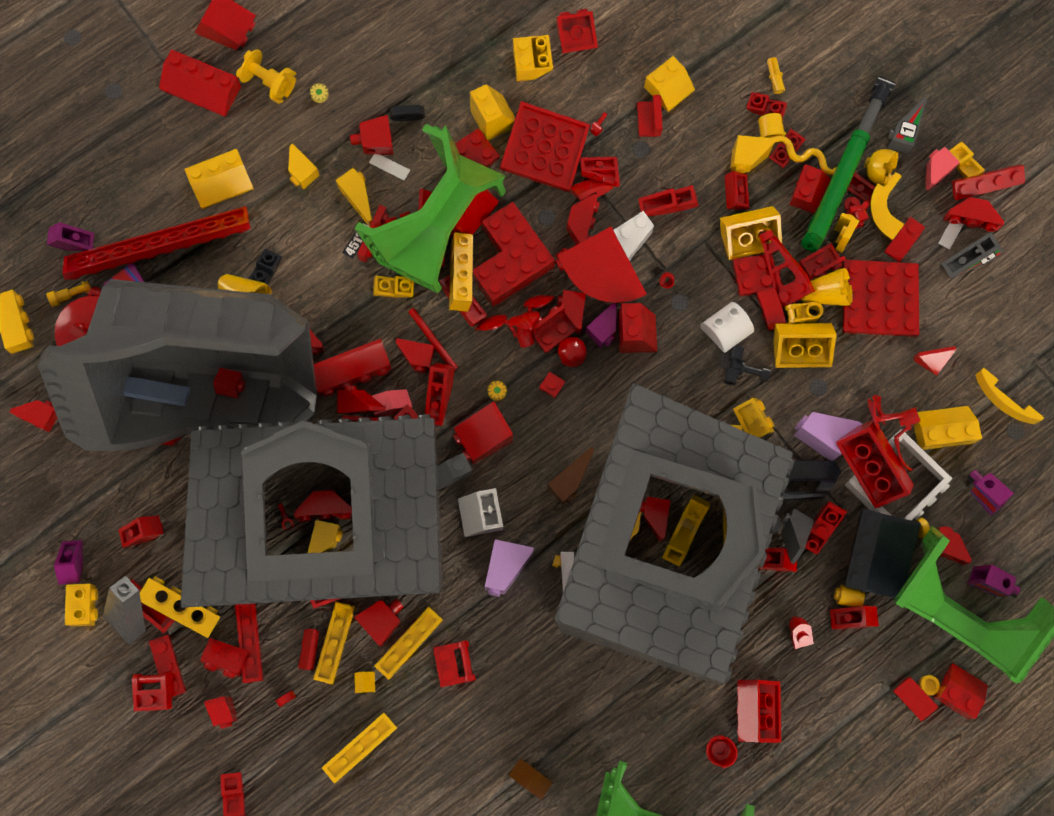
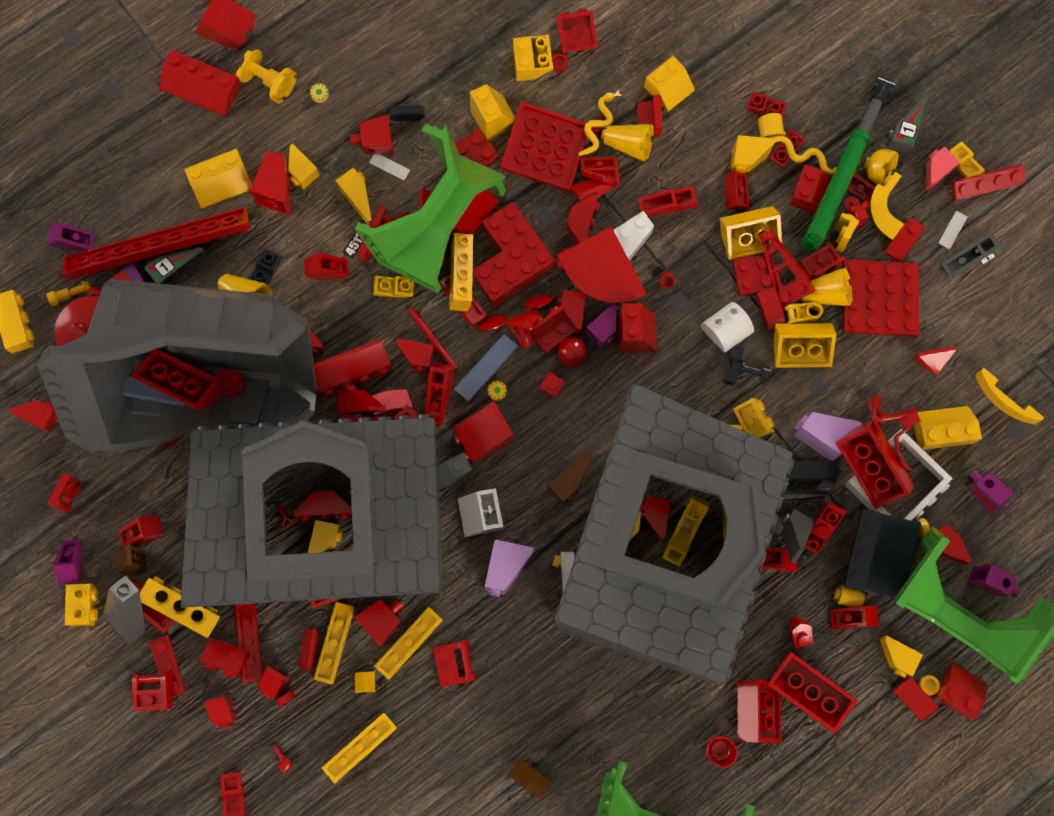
(69, 488): none -> red plate
(130, 560): none -> reddish brown slope
(169, 267): none -> dark grey slope
(178, 380): none -> red slope
(272, 184): none -> red slope
(273, 683): none -> red slope
(285, 764): none -> red hand
(325, 267): none -> red slope
(486, 368): none -> sand blue tile
(560, 62): none -> red tile
(599, 123): none -> yellow animal
(630, 139): none -> yellow cone
(775, 76): yellow axle -> none
(811, 692): none -> red slope
(900, 657): none -> yellow slope
(975, 214): red slope -> none

